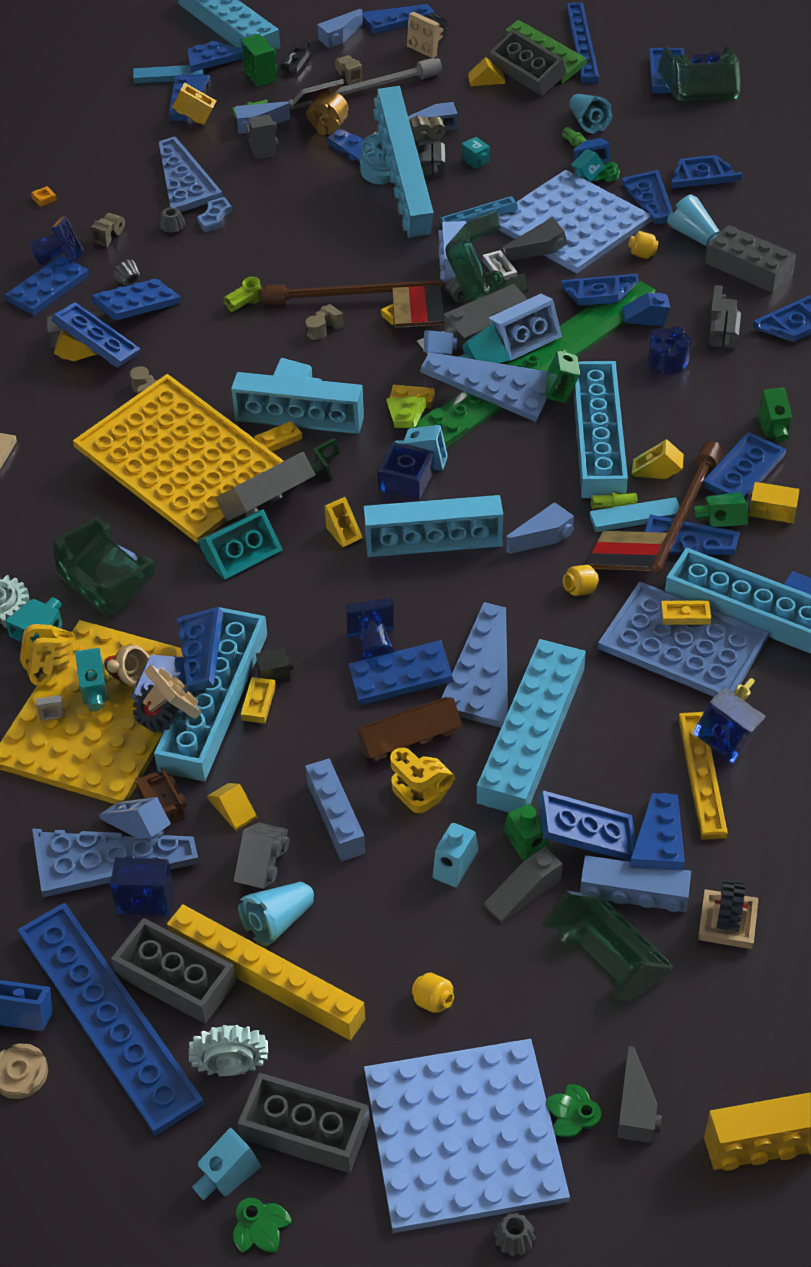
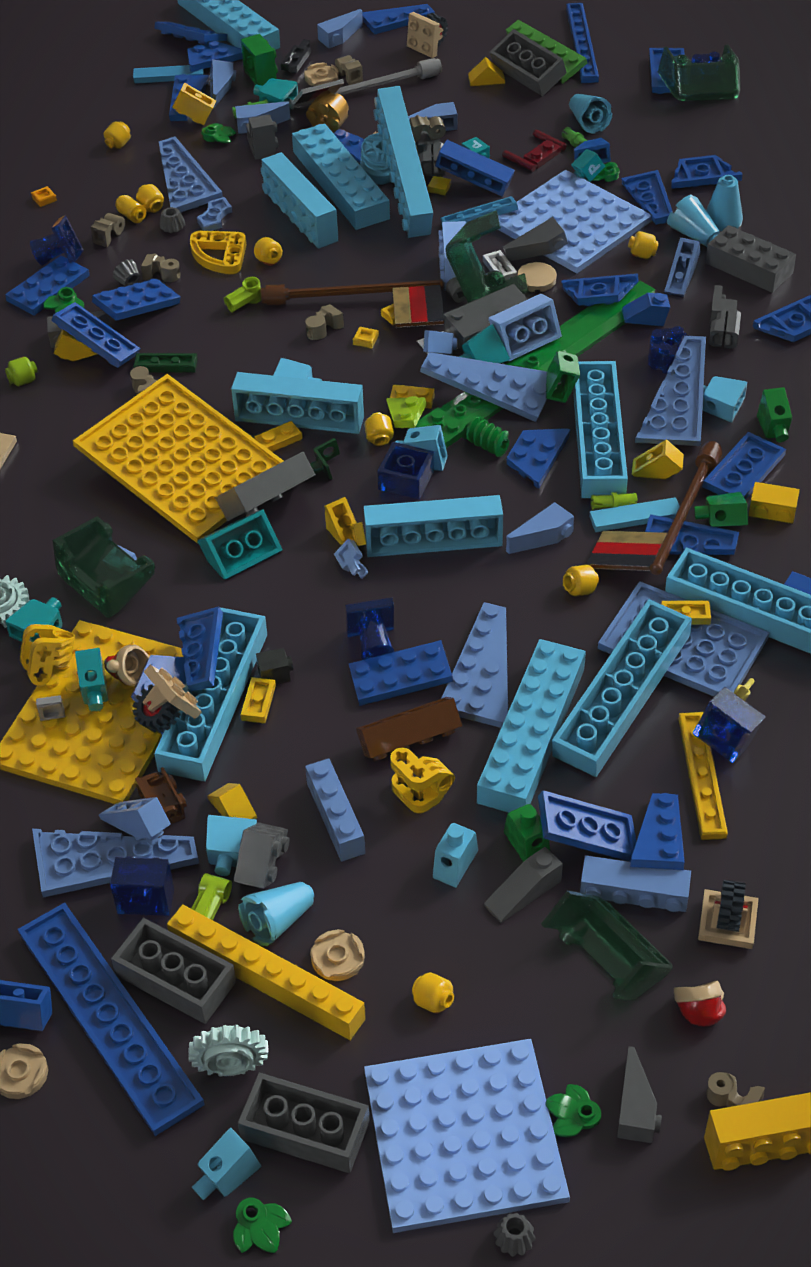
(21, 371): none -> lime head
(64, 298): none -> green plate
(117, 135): none -> yellow head
(130, 208): none -> yellow head
(150, 198): none -> yellow head
(167, 362): none -> dark green tile
(168, 268): none -> dark tan leg
(190, 33): none -> blue wing
(206, 240): none -> yellow beam
(211, 893): none -> lime piece
(218, 133): none -> green plate
(221, 79): none -> medium blue slope
(224, 841): none -> medium azure torso
(268, 251): none -> yellow head
(276, 90): none -> teal torso
(299, 200): none -> medium azure brick
(321, 74): none -> tan tile
(337, 955): none -> tan tile
(341, 176): none -> medium azure brick
(348, 558): none -> light blue plate
(358, 534): none -> yellow tile
(365, 337): none -> yellow tile
(379, 429): none -> yellow head
(439, 185): none -> yellow tile
(474, 168): none -> blue brick
(486, 436): none -> green piece
(536, 452): none -> blue wing
(539, 276): none -> tan tile
(540, 155): none -> dark red plate
(621, 688): none -> medium azure brick
(679, 401): none -> medium blue wing
(683, 266): none -> medium blue slope
(702, 1003): none -> piece
(723, 1091): none -> dark tan leg
(724, 397): none -> medium azure torso
(726, 204): none -> medium azure cone

